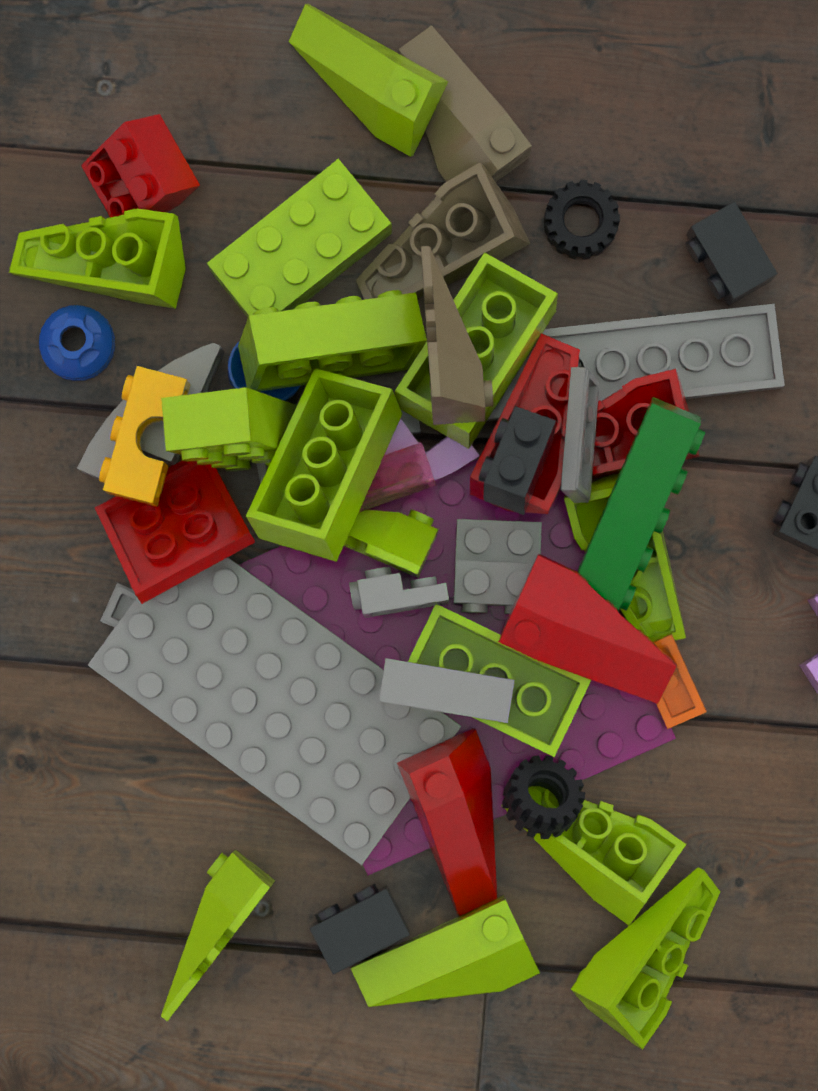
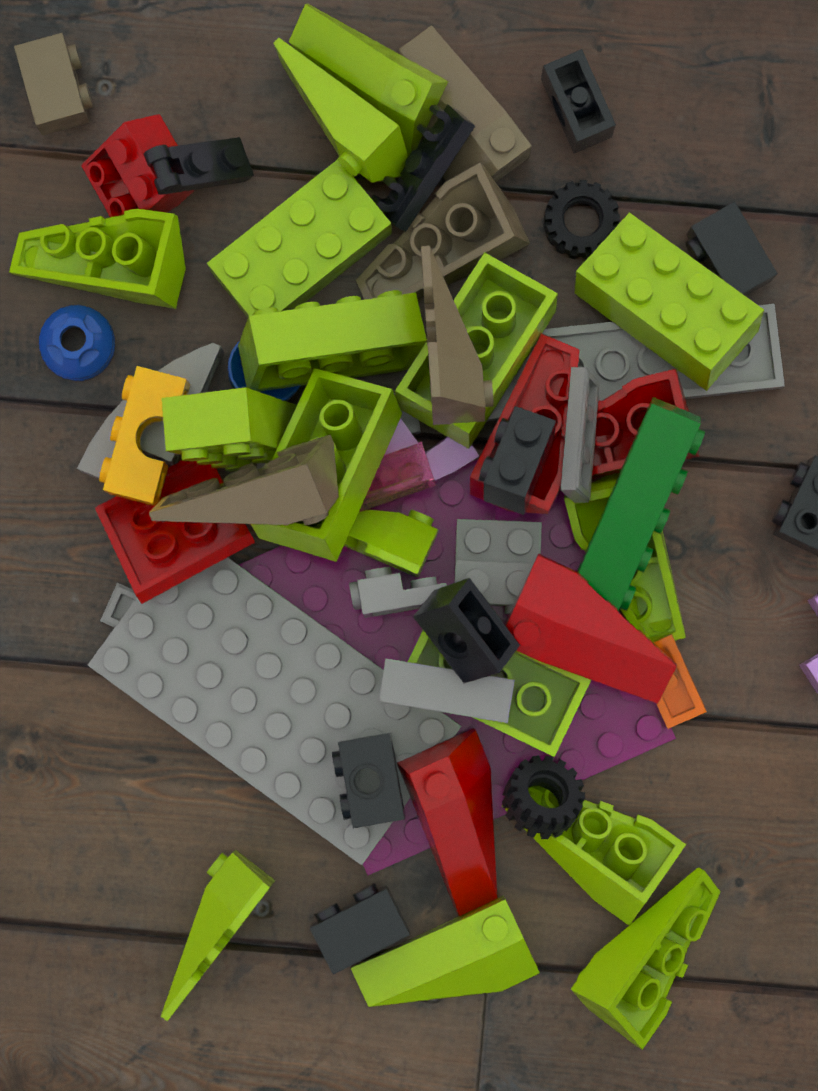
(53, 84): none -> dark tan brick
(198, 165): none -> black plate
(282, 492): none -> dark tan wedge
(357, 130): none -> lime wedge
(381, 805): none -> black brick
(425, 166): none -> black plate
(466, 630): none -> black brick
(578, 101): none -> black brick
(668, 301): none -> lime brick

